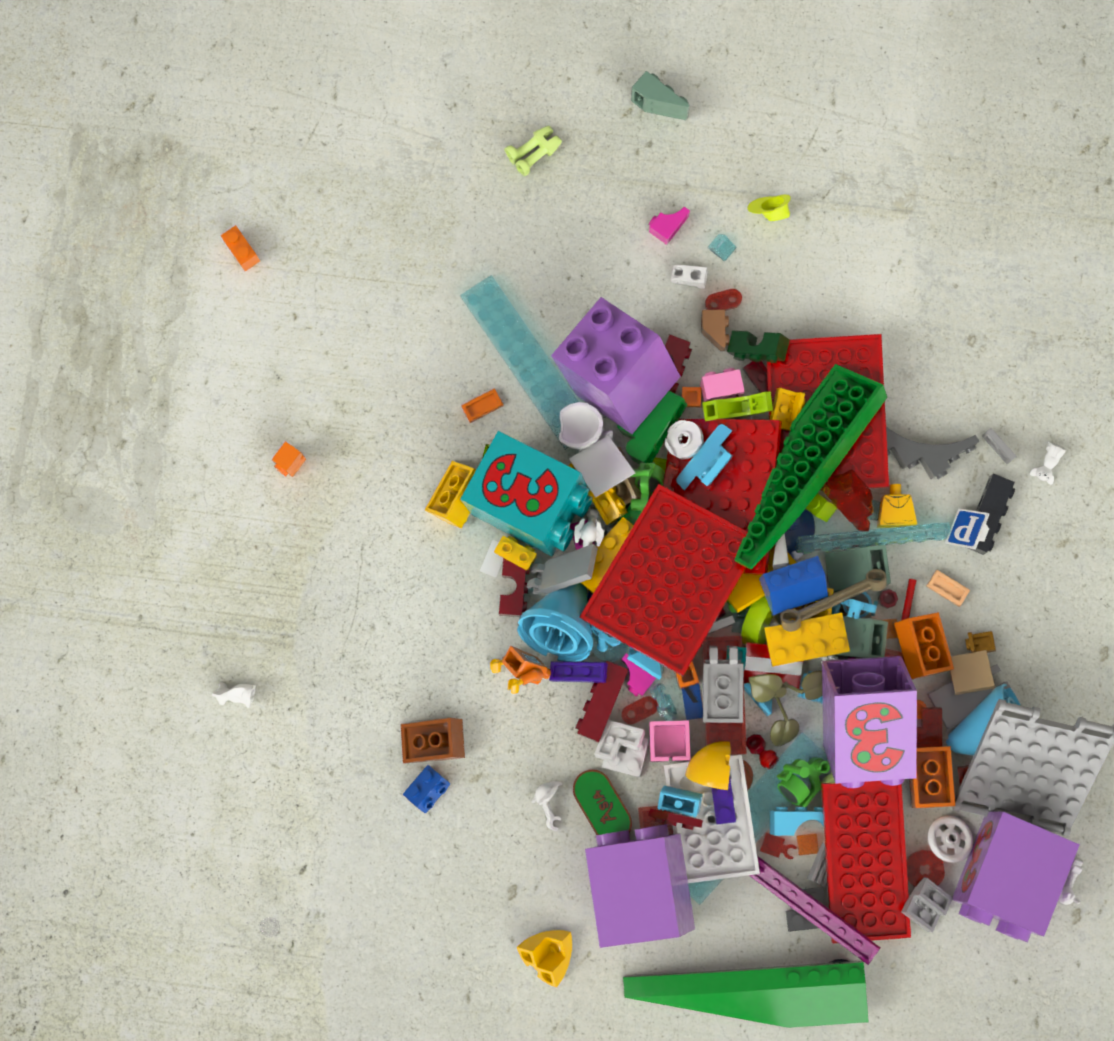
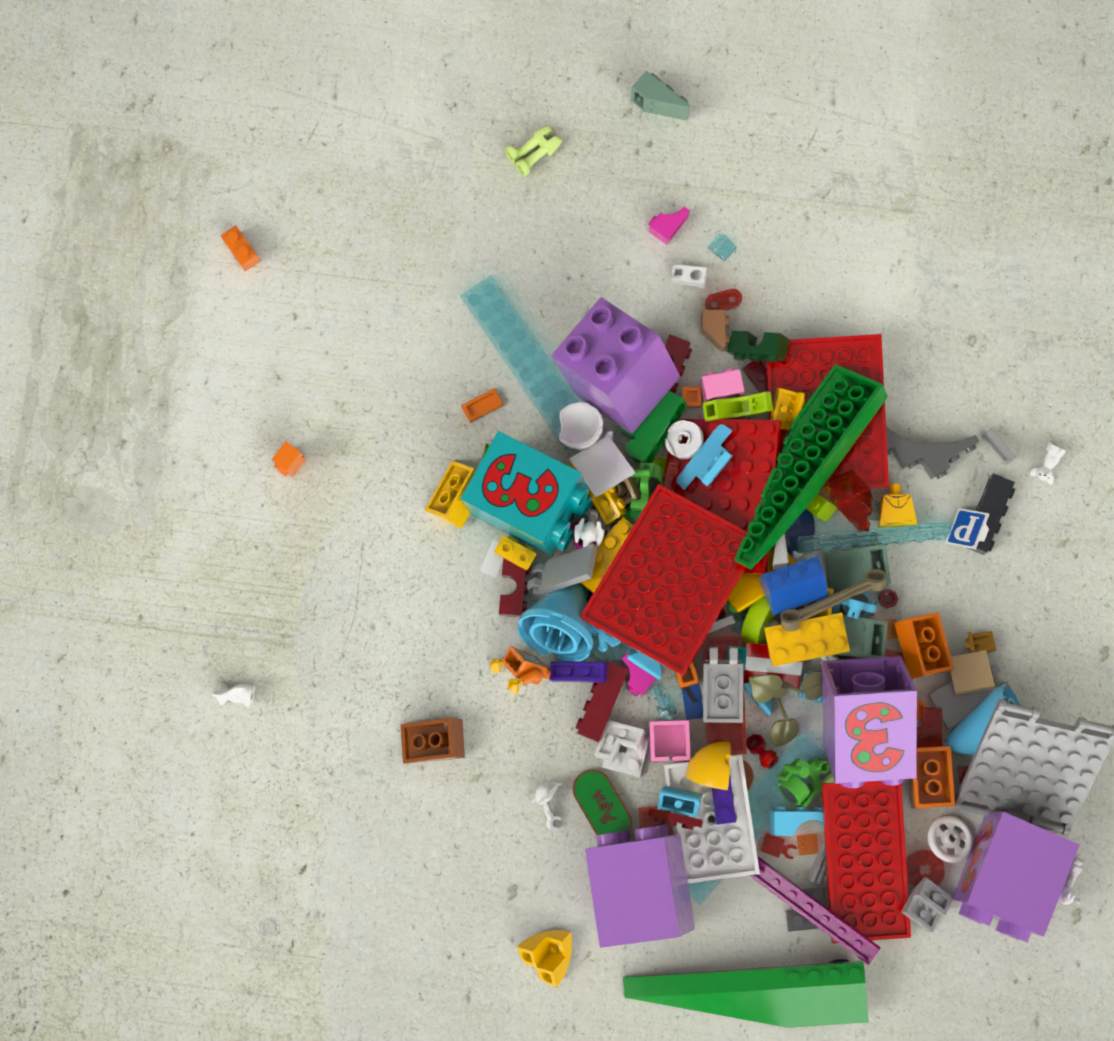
(426, 789): blue bracket -> none
(639, 709): clear red plate -> none
(772, 207): neon yellow piece -> none
(908, 599): red bar -> none
(948, 588): light nougat plate -> none

